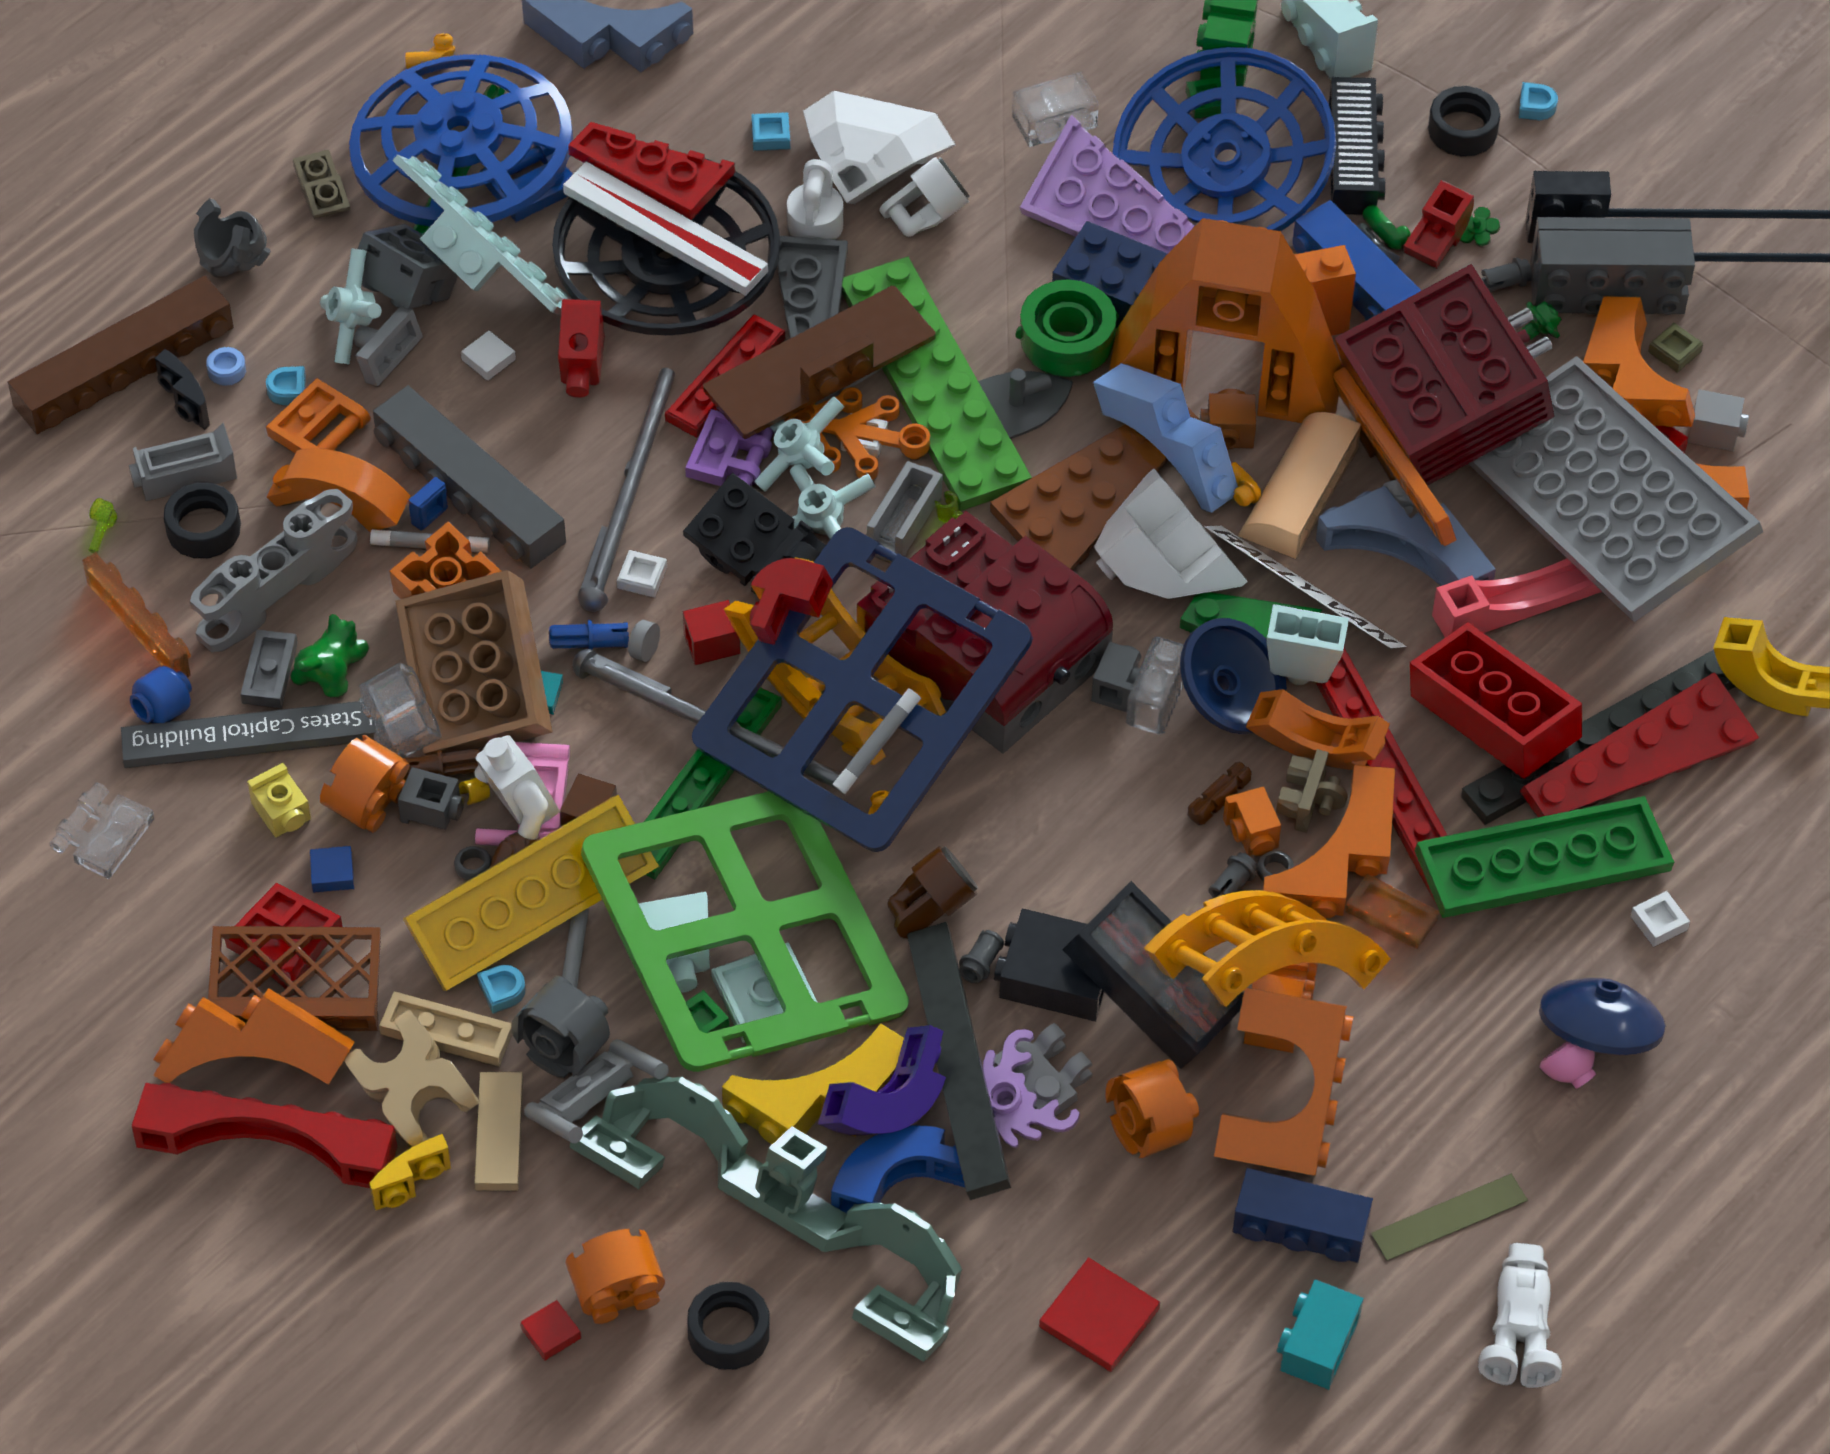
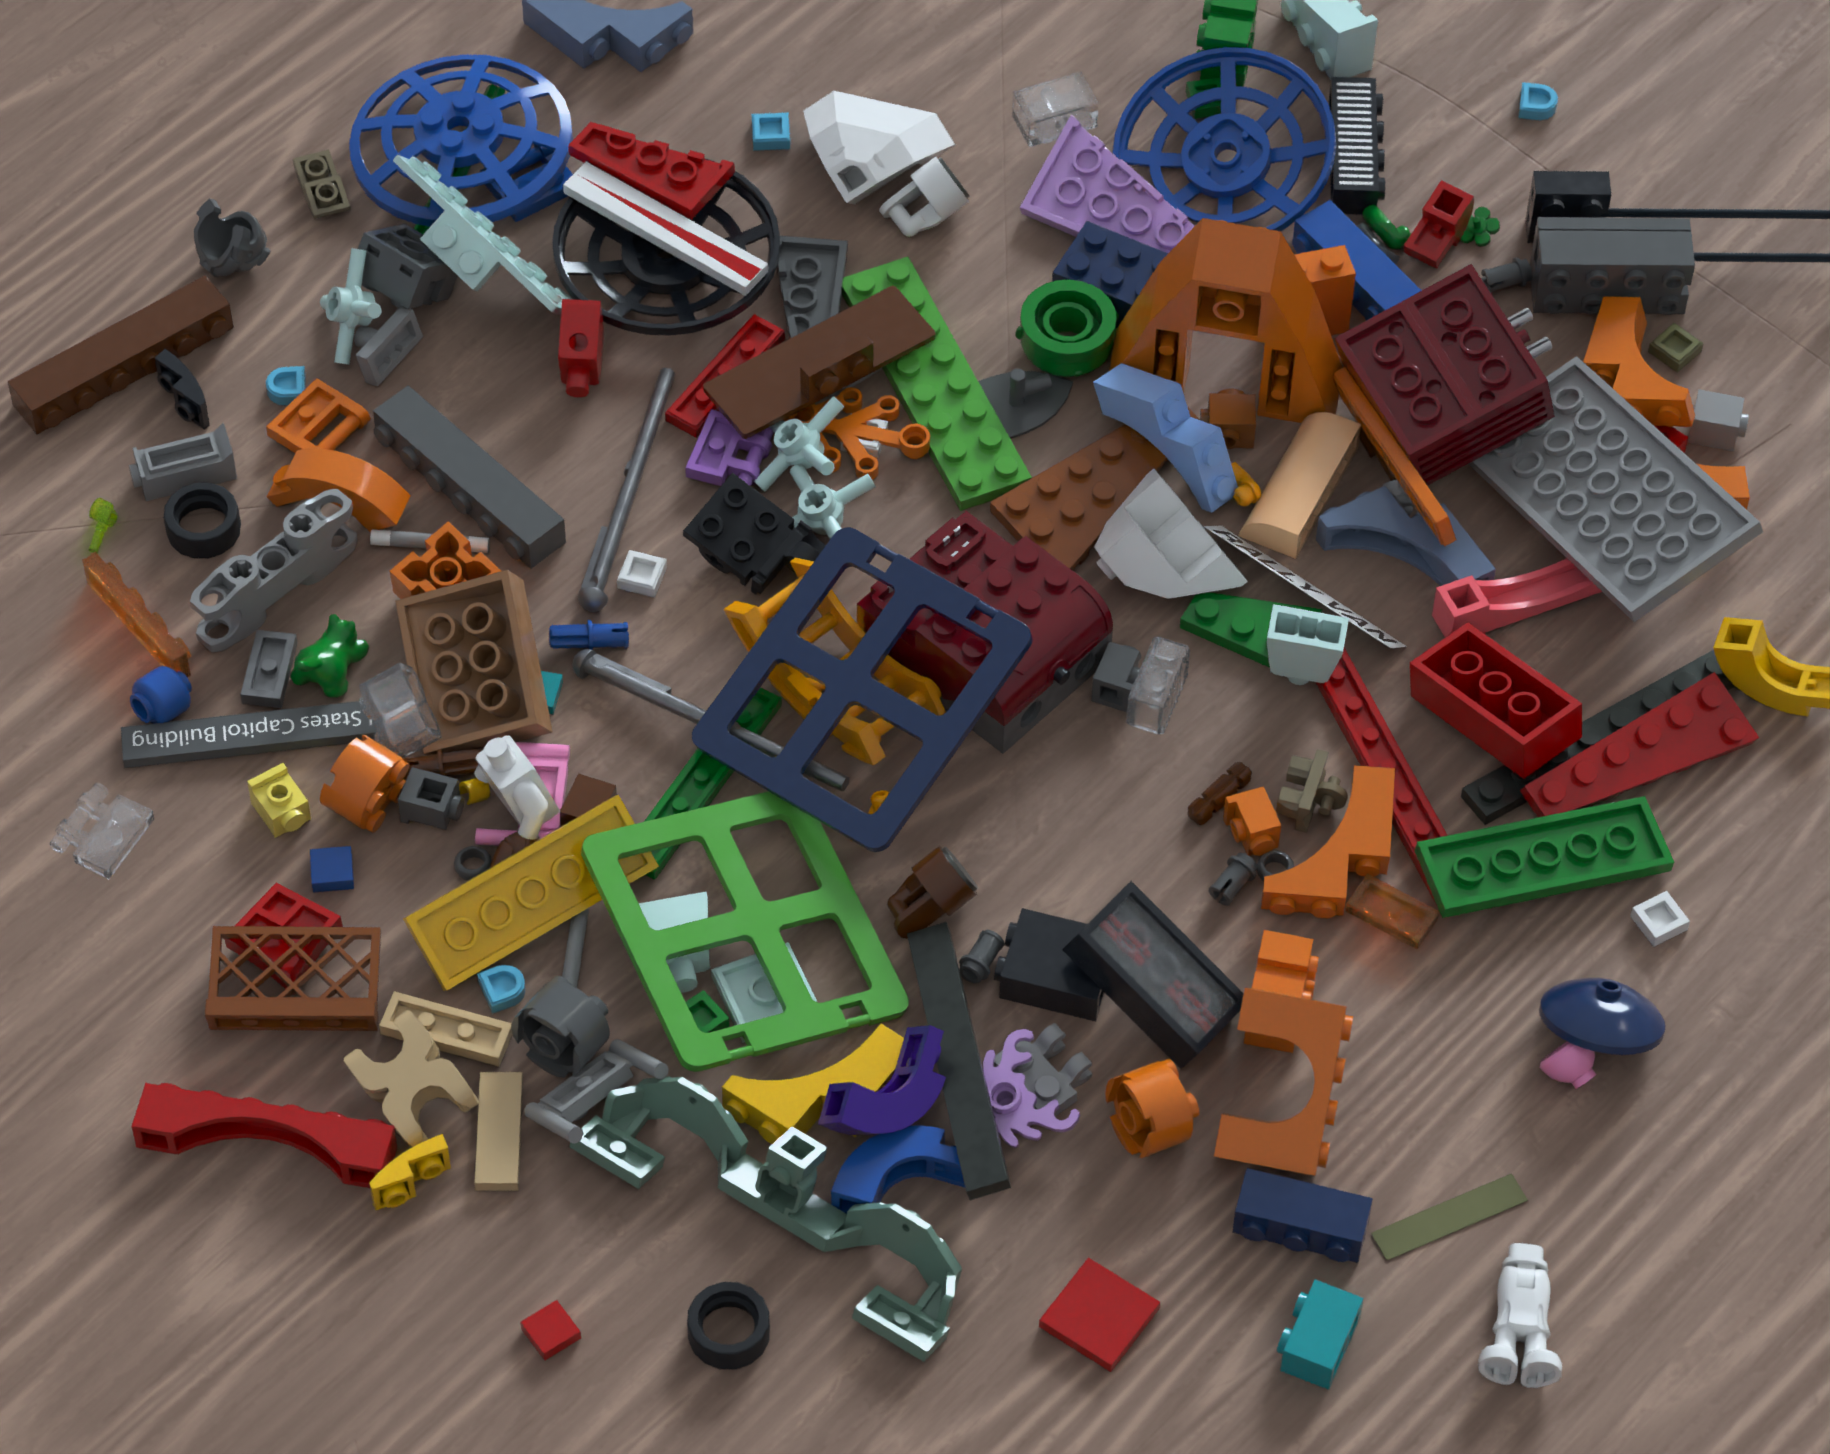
(226, 366): light blue tile -> none
(273, 1031): orange arch -> none
(428, 503): blue tile -> none
(442, 48): light orange arm -> none
(488, 355): white tile -> none
(615, 1274): orange brick -> none
(644, 640): light grey tile -> none
(710, 633): red brick -> none
(785, 587): red brick -> none
(815, 206): white piece -> none
(876, 741): light grey bar -> none
(905, 508): light grey window -> none
(946, 512): clear neon green hand -> none
(1237, 660): dark blue dish -> none
(1268, 936): light orange fence -> none
(1303, 730): orange arch -> none
(1464, 100): black tyre -> none
(1544, 320): green plant -> none

